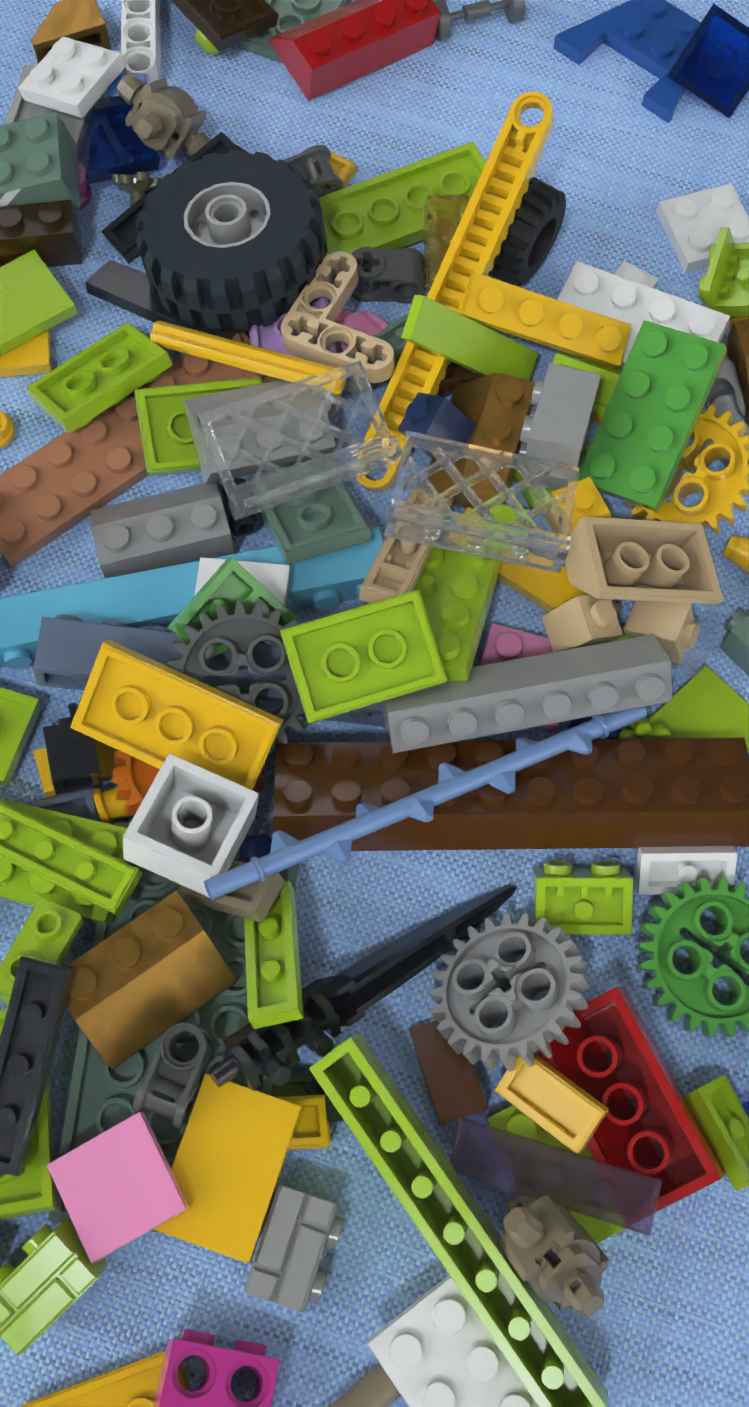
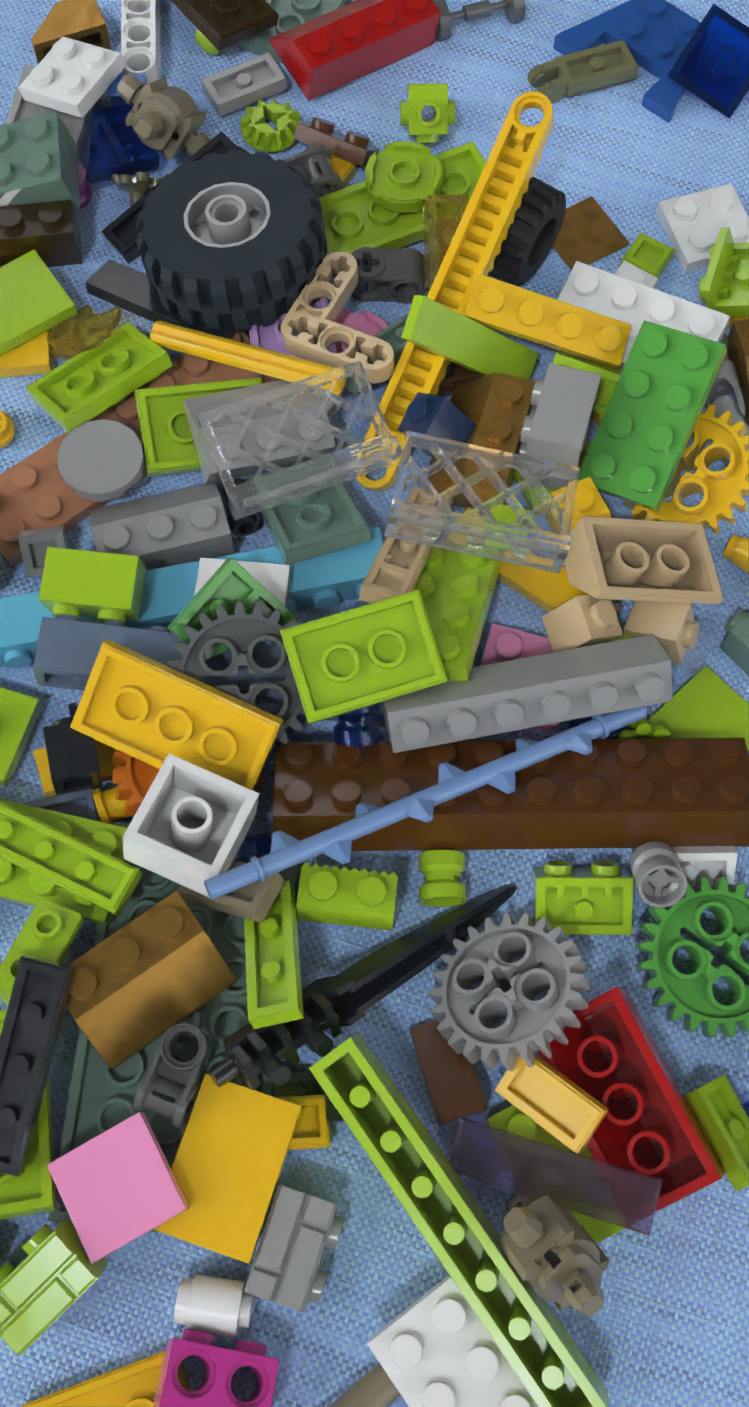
(34, 547): none -> light grey plate
(82, 332): none -> clear yellow plate
(92, 584): none -> lime brick
(101, 460): none -> light grey tile
(213, 1305): none -> white brick
(244, 84): none -> light grey plate
(261, 135): none -> lime gear
(347, 896): none -> lime brick
(350, 147): none -> plate
(358, 727): none -> clear blue wheel
(403, 176): none -> lime tile
(441, 872): none -> lime wheel
(443, 111): none -> lime brick
(584, 71): none -> olive hinge
(587, 234): none -> pearl gold sticker
(649, 255): none -> lime tile
(658, 874): none -> light grey wheel

